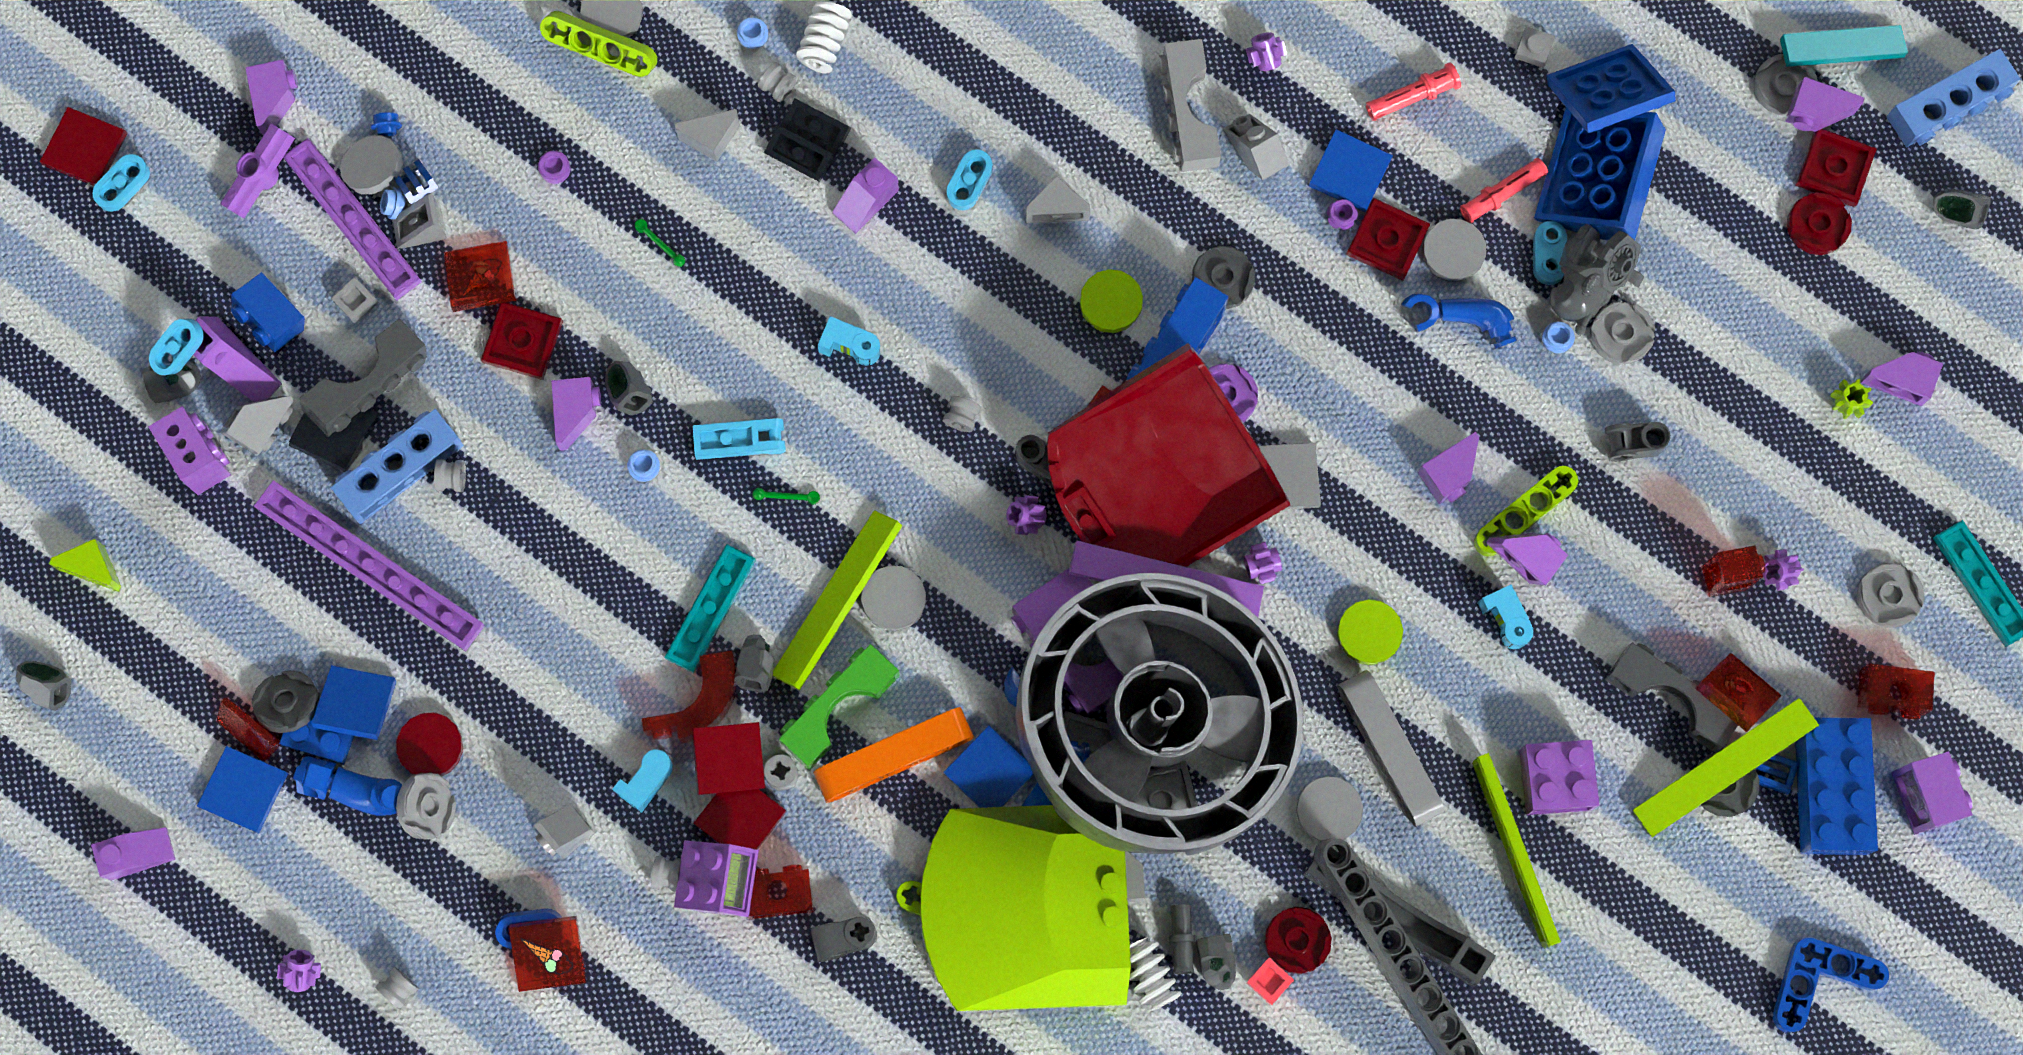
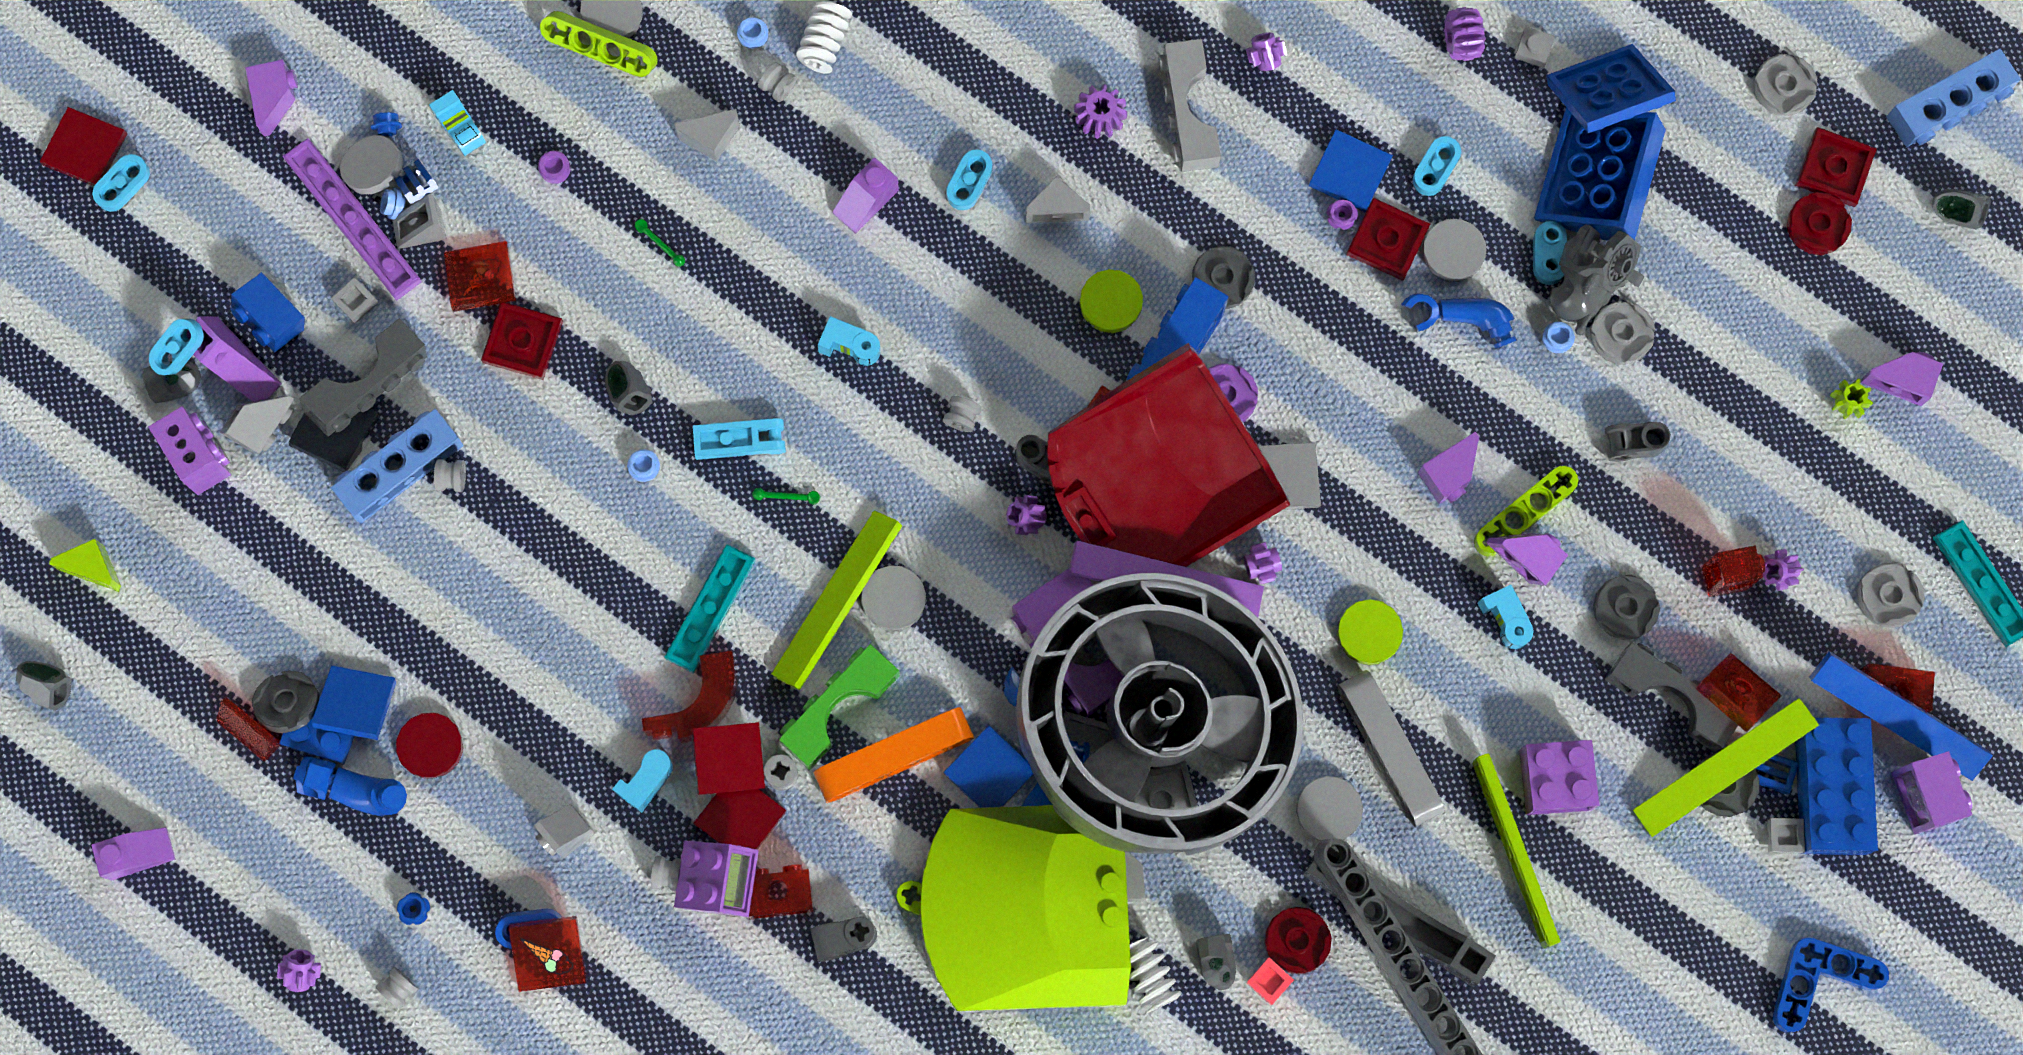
(242, 789): blue tile -> none
(257, 171): medium lavender piece -> none
(369, 566): medium lavender plate -> none
(404, 909): none -> blue plate
(425, 806): light grey tile -> none
(457, 122): none -> medium azure leg
(573, 408): medium lavender slope -> none
(754, 665): dark grey rock -> none
(807, 140): black slope -> none
(1100, 100): none -> medium lavender gear
(1182, 939): dark grey pin -> none
(1257, 146): light grey slope -> none
(1426, 87): coral pin -> none
(1436, 167): none -> medium azure plate
(1464, 34): none -> medium lavender gear
(1493, 196): coral pin -> none
(1626, 607): none -> dark grey tile
(1785, 835): none -> light grey plate
(1820, 105): medium lavender slope -> none
(1843, 45): tile -> none
(1898, 714): none -> blue tile

